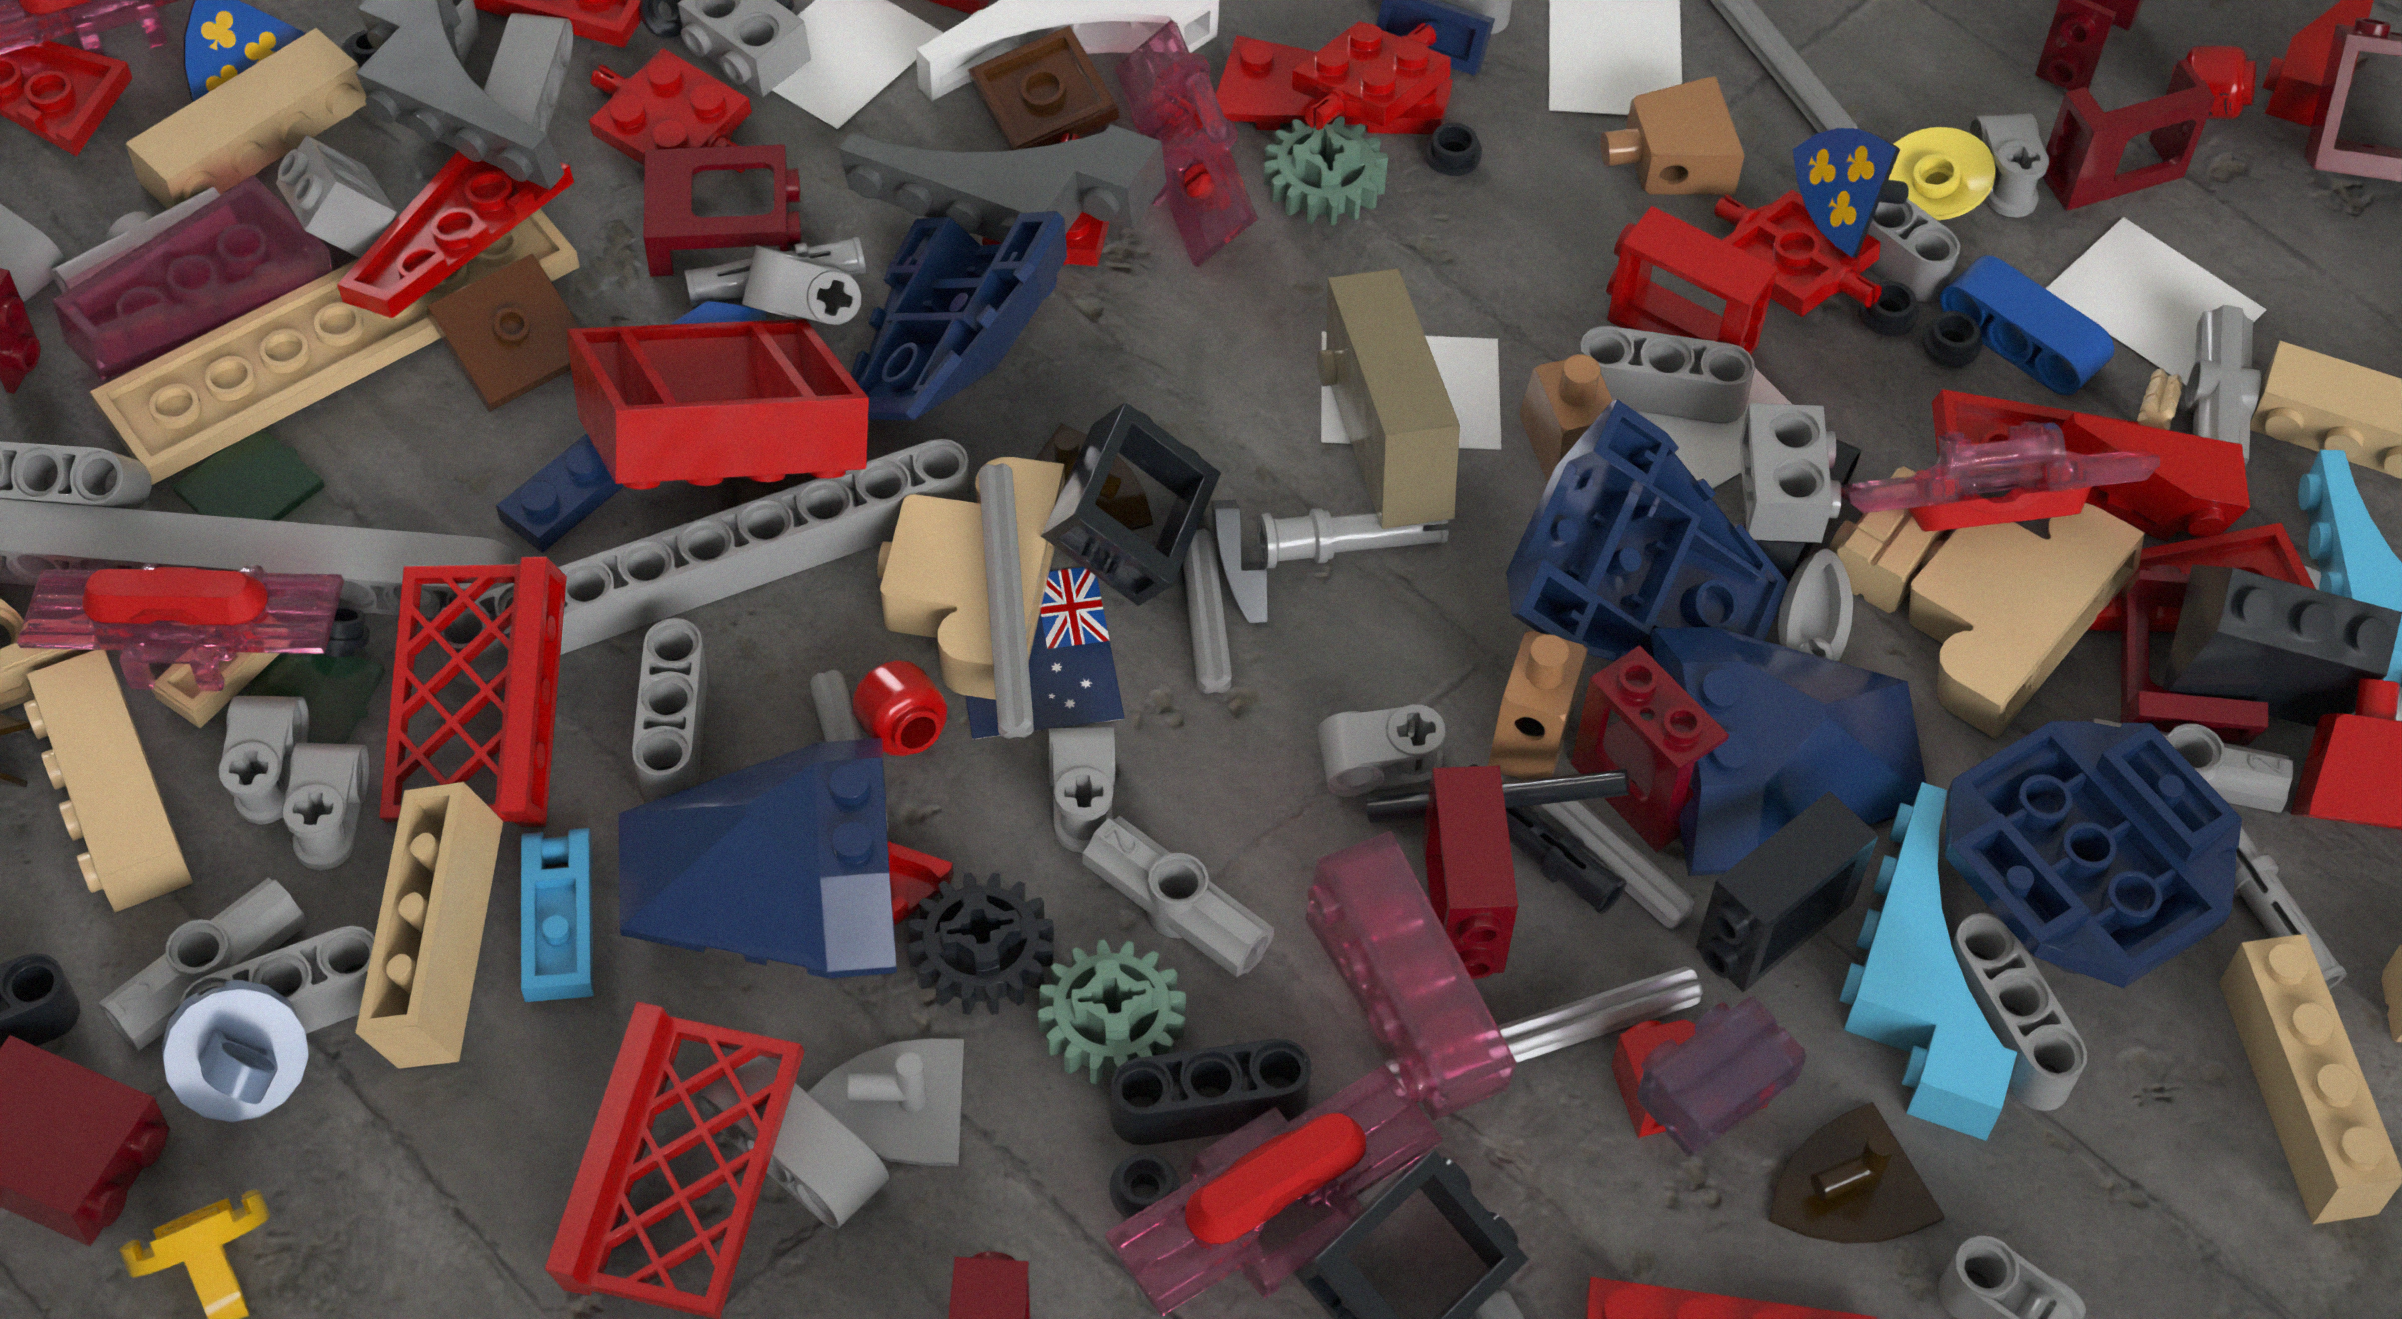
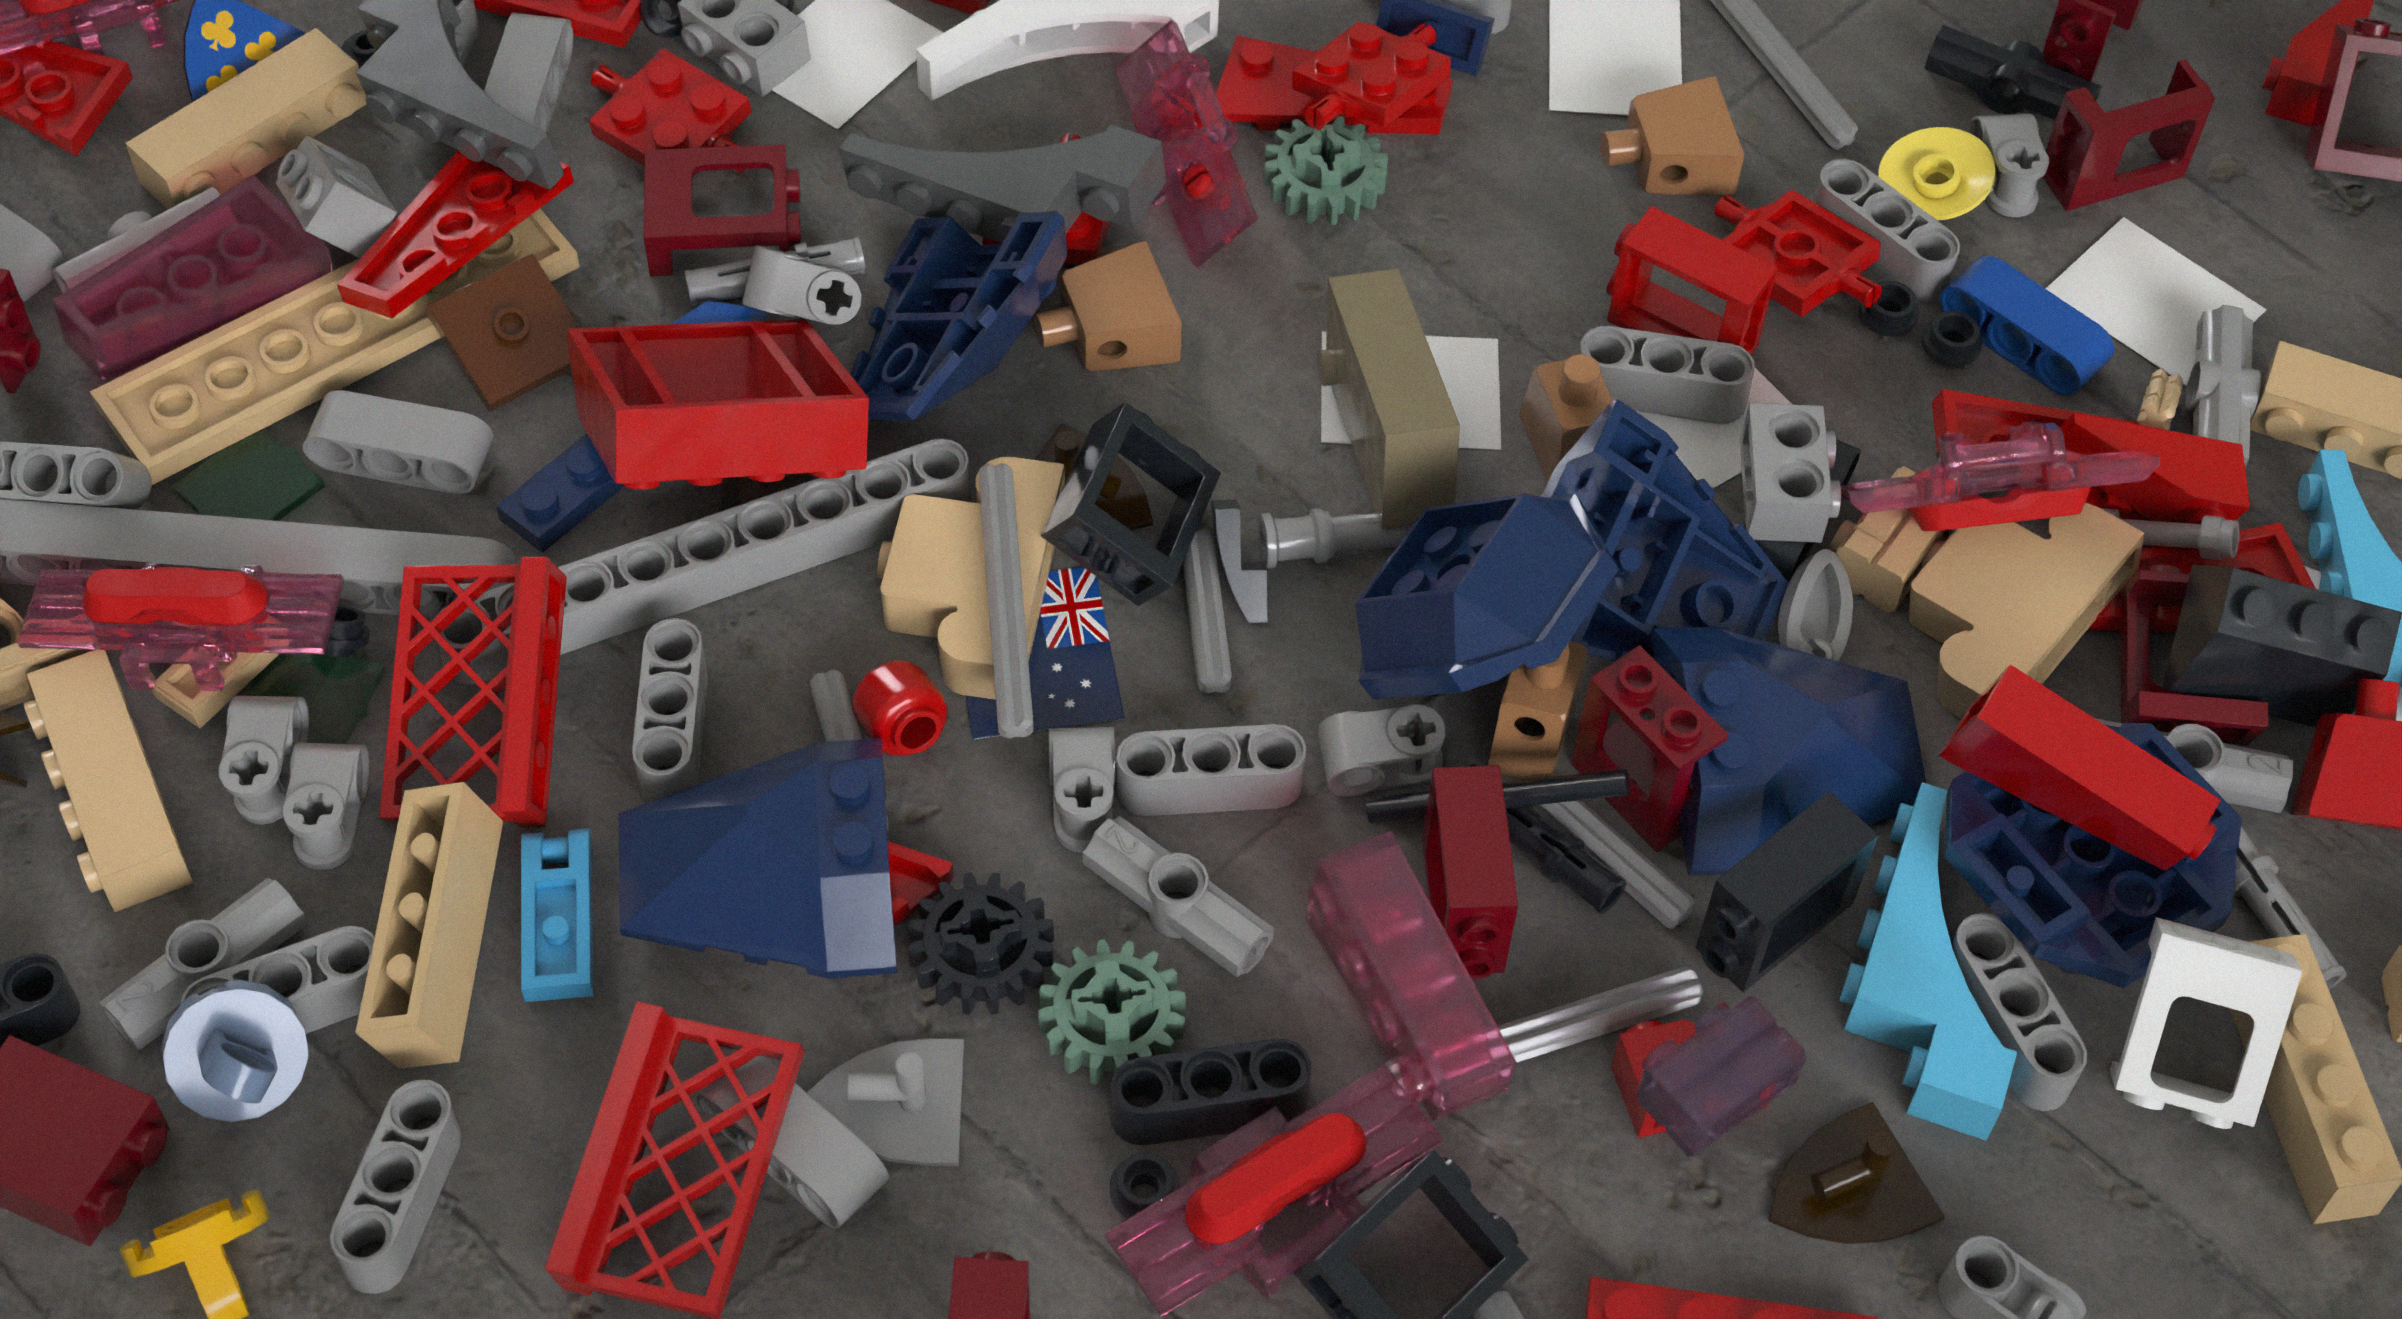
(398, 442): none -> light grey beam
(399, 1216): none -> light grey beam
(1044, 91): reddish brown plate -> none
(1115, 313): none -> medium nougat torso
(1186, 789): none -> light grey beam
(1453, 150): black plate -> none
(1480, 594): none -> dark blue piece
(1843, 181): blue shield -> none
(2006, 75): none -> black piece
(2081, 771): none -> red slope
(2212, 537): none -> light grey bar
(2219, 972): none -> white window
(2228, 77): red head -> none

